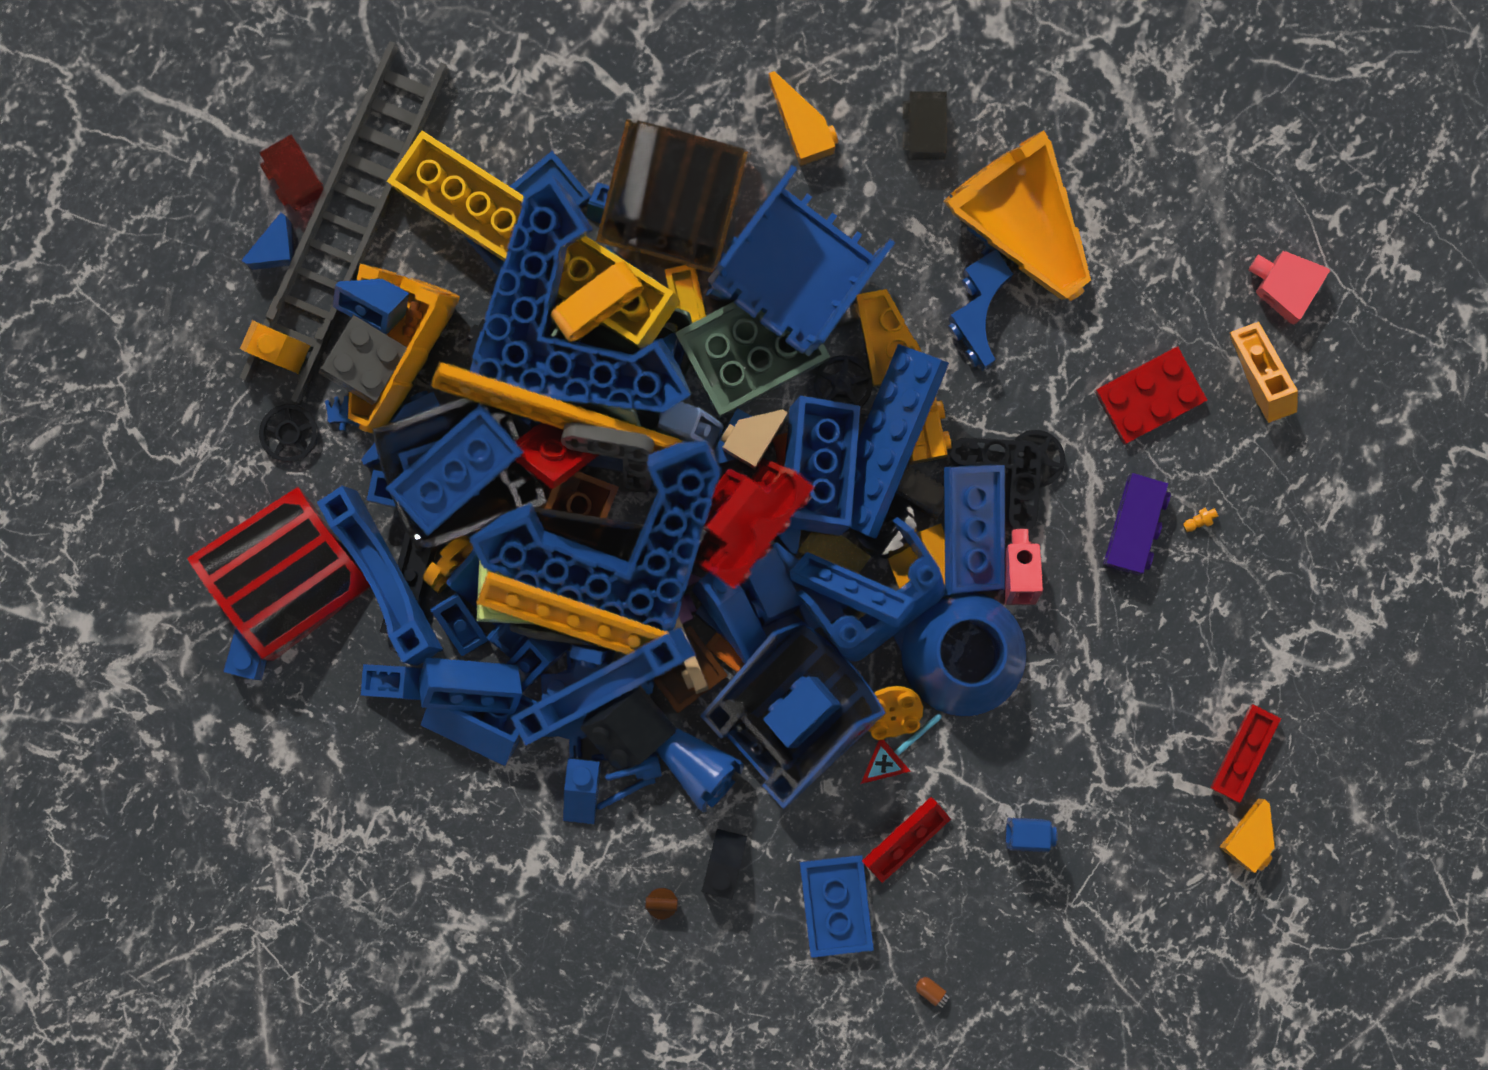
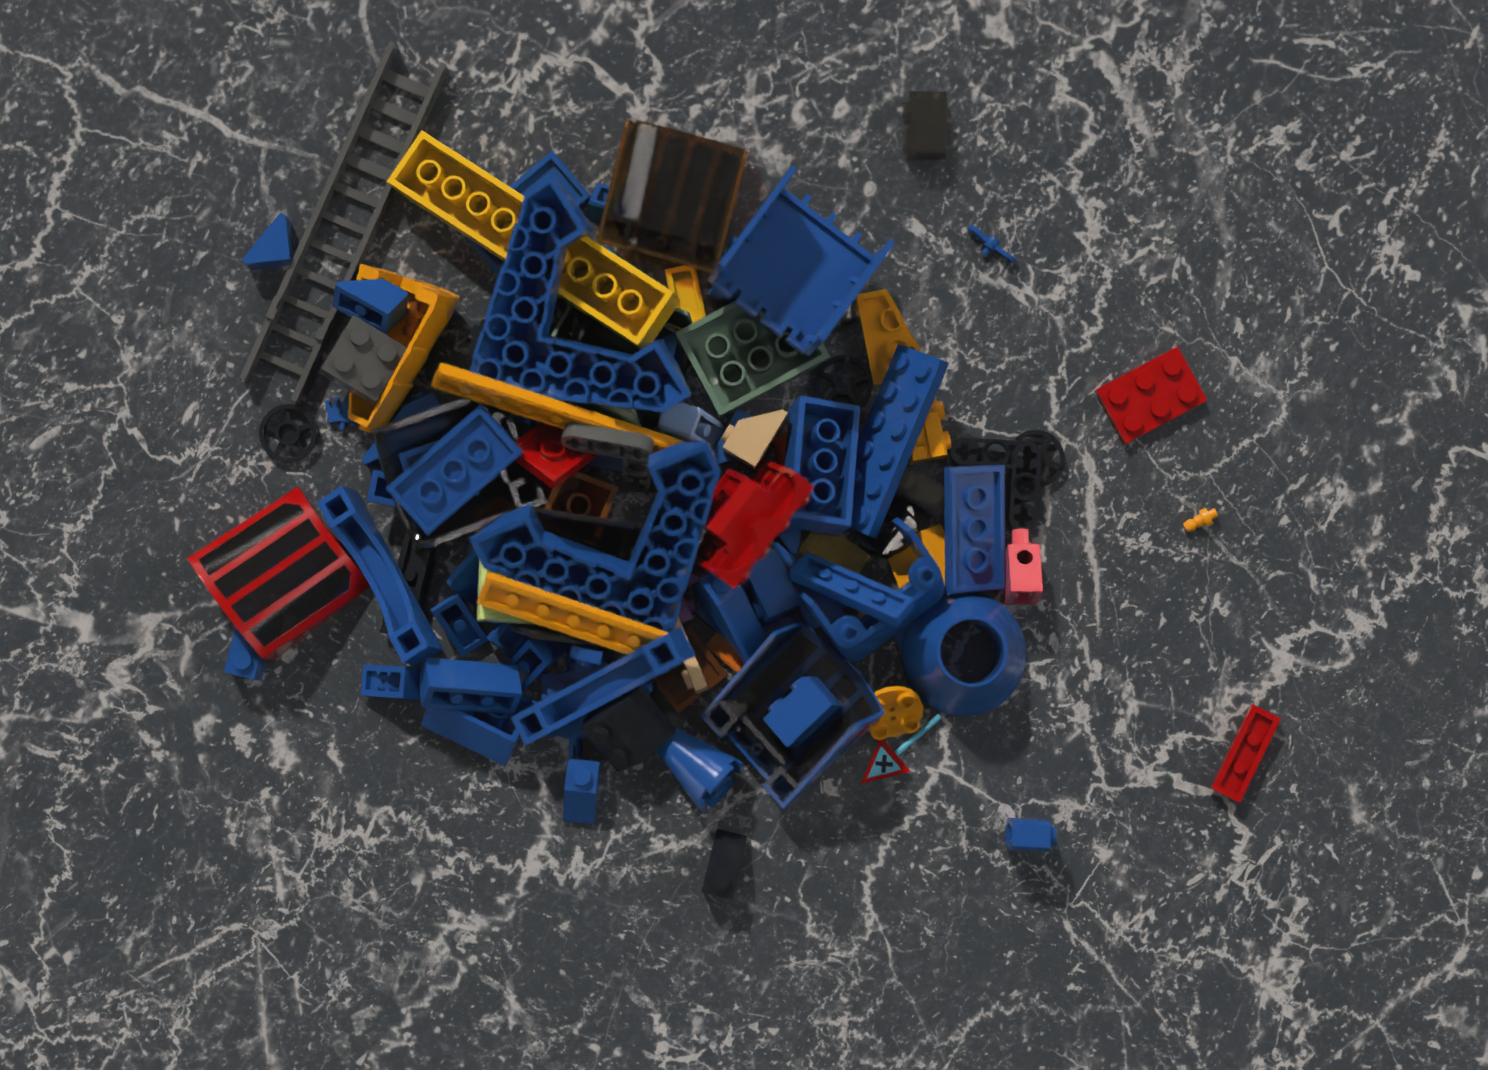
(275, 347): light orange slope -> none
(292, 172): clear red brick -> none
(452, 557): light orange plate -> none
(596, 301): light orange beam -> none
(647, 770): blue plant -> none
(661, 903): reddish brown plate -> none
(804, 124): light orange slope -> none
(836, 906): blue plate -> none
(906, 839): red plate -> none
(931, 991): dark orange piece -> none
(969, 322): blue arch -> none
(1027, 216): light orange cone -> none
(1137, 524): dark purple brick -> none
(1252, 838): light orange slope -> none
(1265, 372): light orange slope -> none
(1288, 283): coral torso -> none

